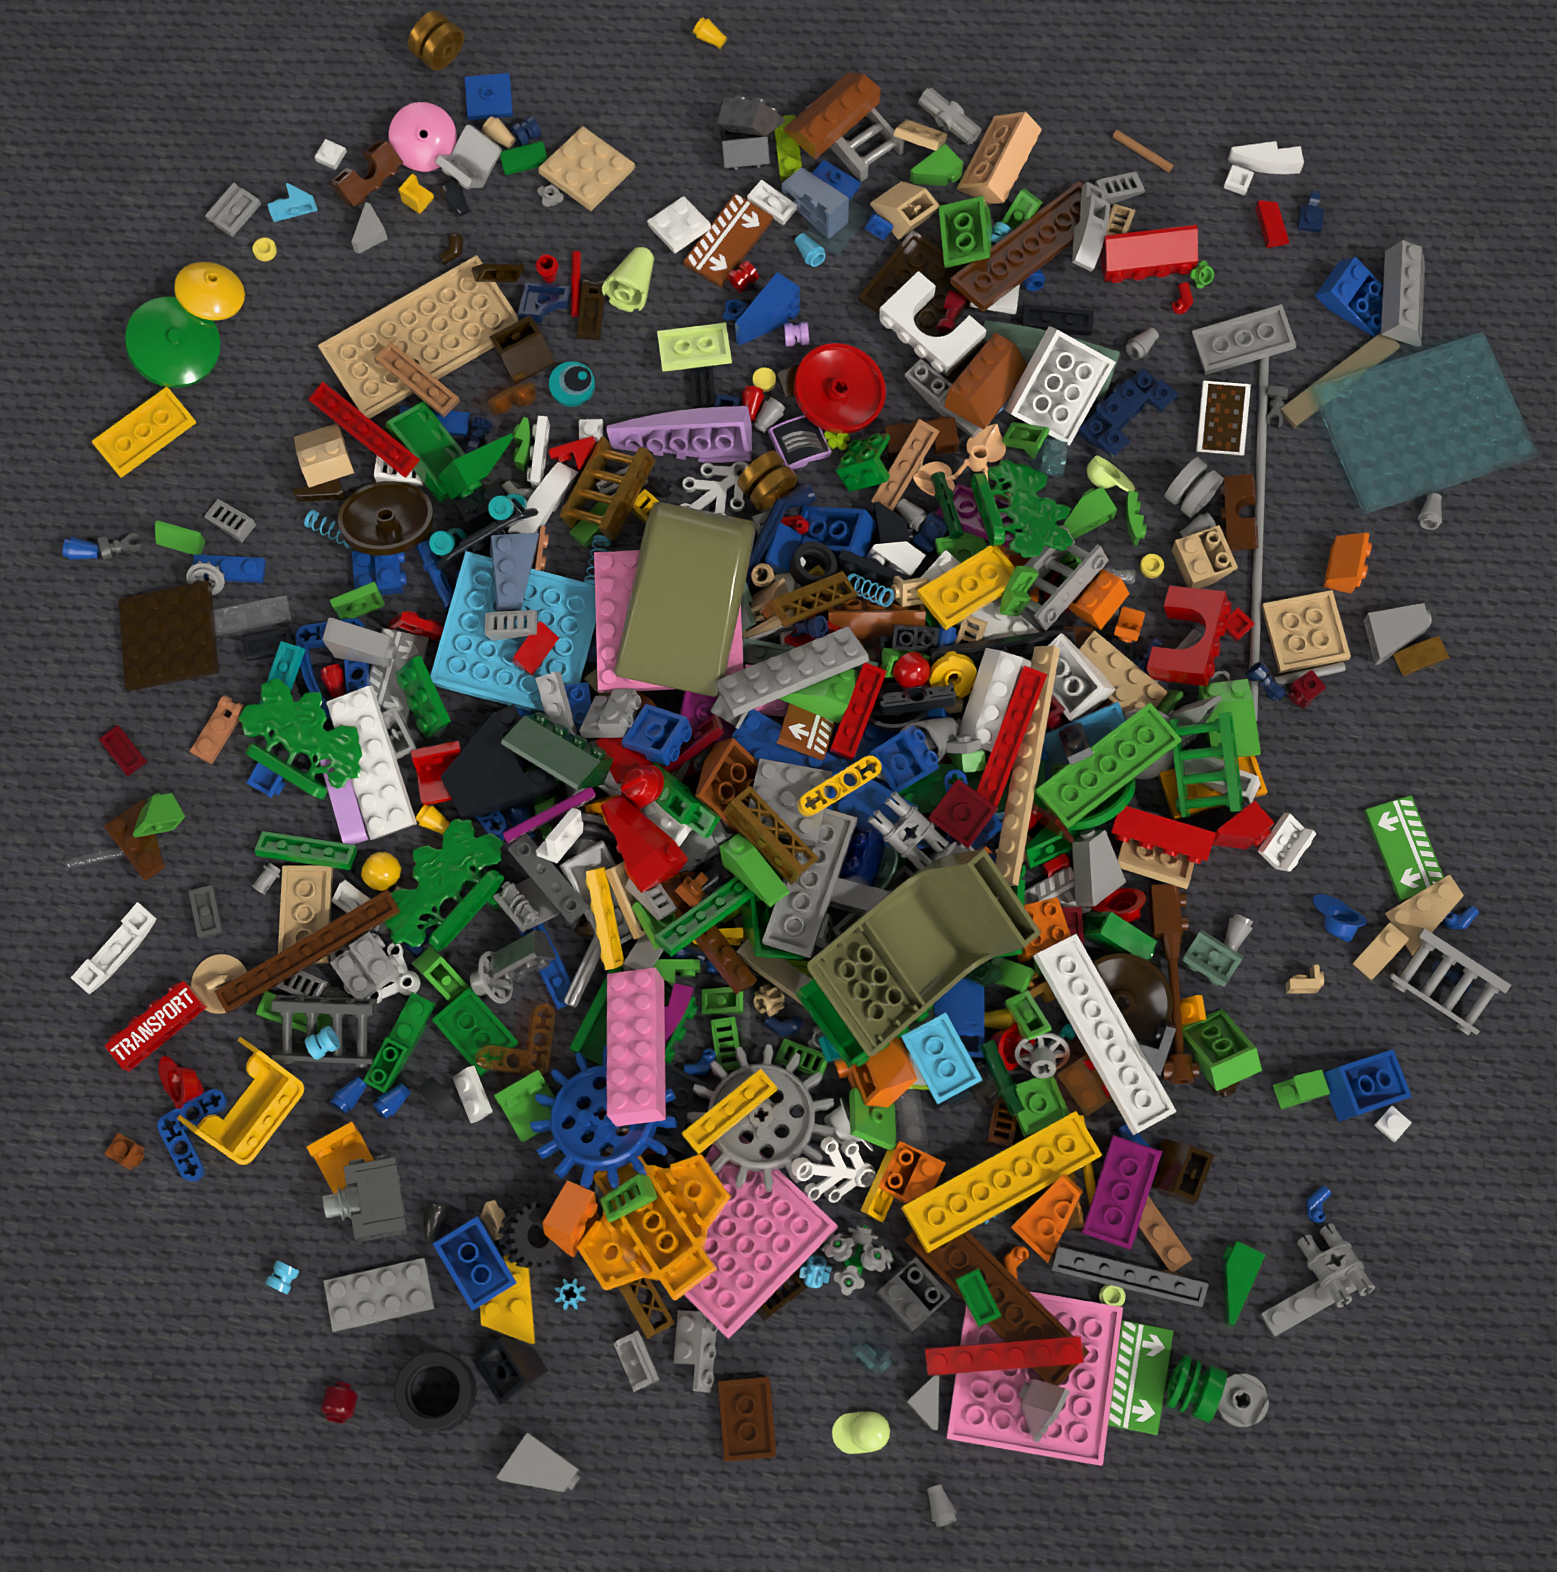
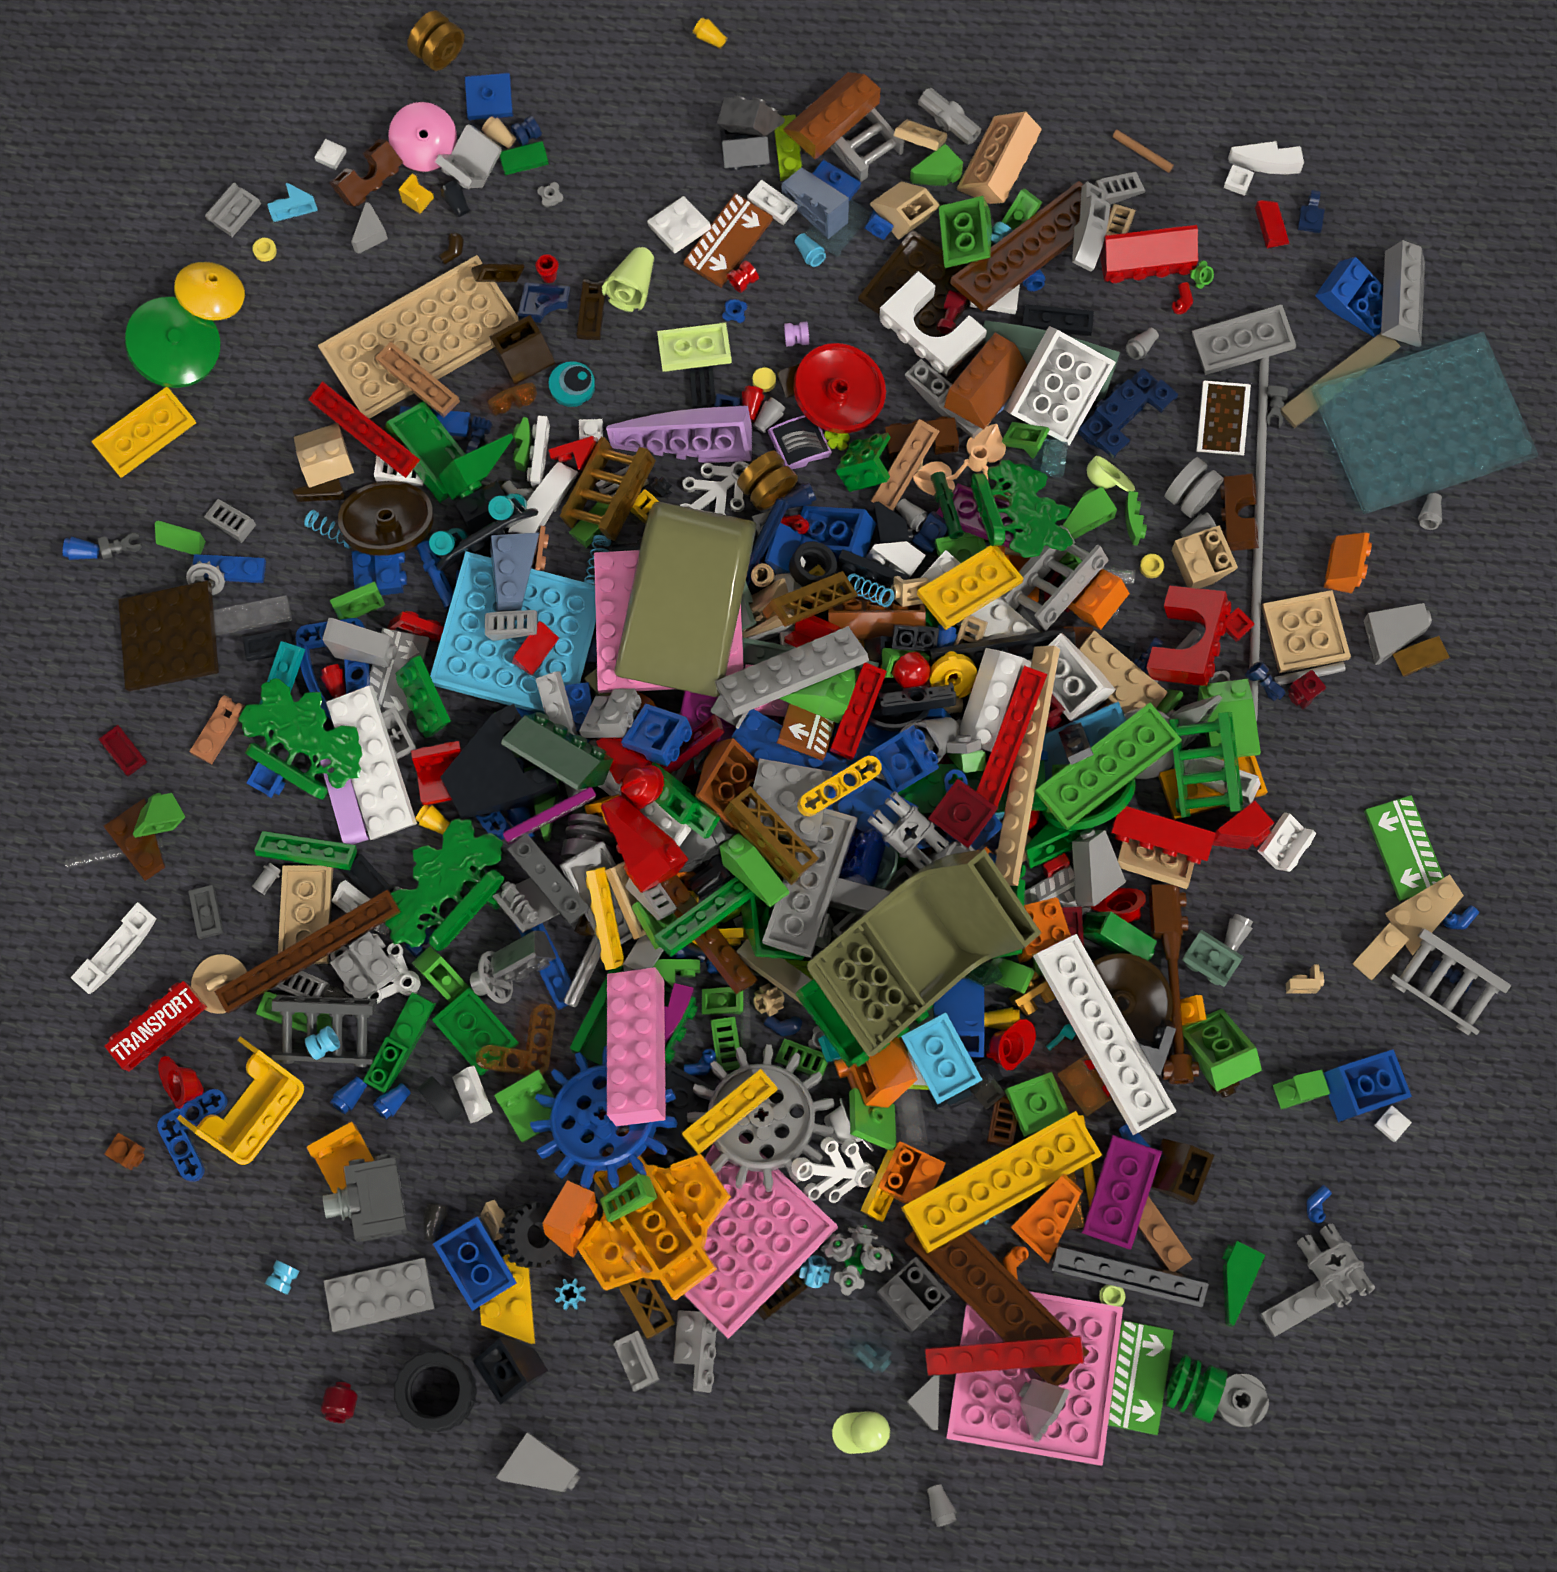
(381, 871): yellow hair -> none
(562, 837): white bracket -> none
(575, 283): red bar -> none
(586, 168): tan plate -> none
(691, 890): dark orange plate -> none
(747, 1419): reddish brown plate -> none
(769, 310): blue slope -> none
(815, 626): dark blue piece -> none
(978, 1298): green tile -> none
(1006, 1087): dark green pin -> none
(1015, 594): bright green slope -> none
(1027, 1015): bright green slope -> none
(1042, 1058): light grey wheel -> none
(1051, 822): clear red piece -> none
(1129, 624): orange bracket -> none
(1338, 917): blue piece -> none

